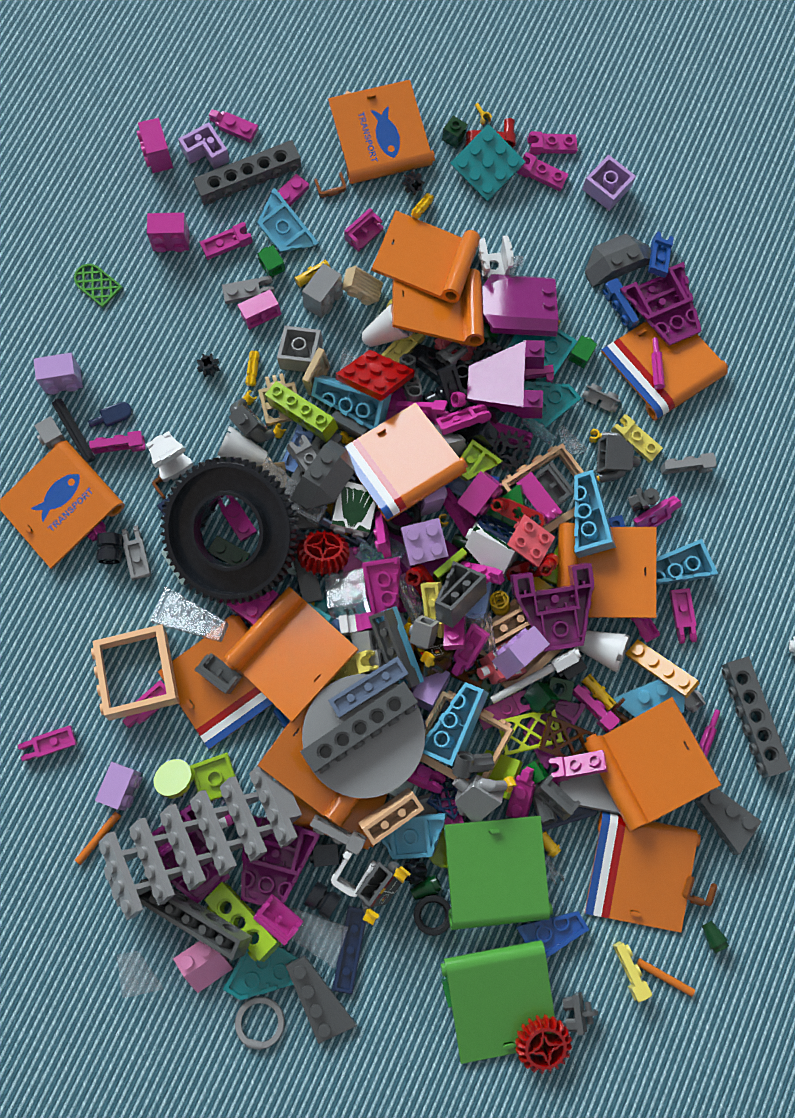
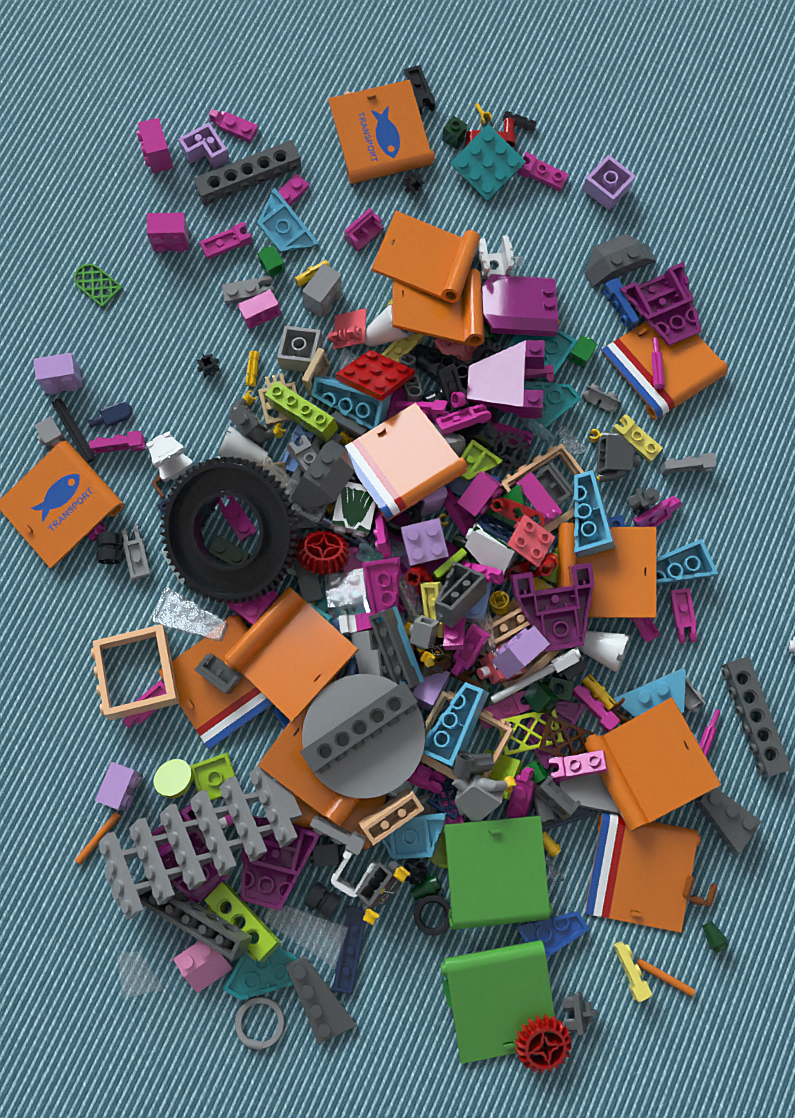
(49, 743): dark pink hinge -> none
(278, 919): dark pink hinge -> none
(333, 191): dark orange piece -> none
(348, 329): none -> coral hinge
(357, 665): light yellow plate -> none
(362, 285): tan brick -> none
(368, 687): sand blue plate -> none
(420, 88): none -> black plate
(422, 205): yellow axle -> none
(447, 357): dark grey piece -> none
(521, 121): none -> black axle
(552, 143): dark pink plate -> none
(660, 255): blue plate -> none
(662, 668): plate -> none

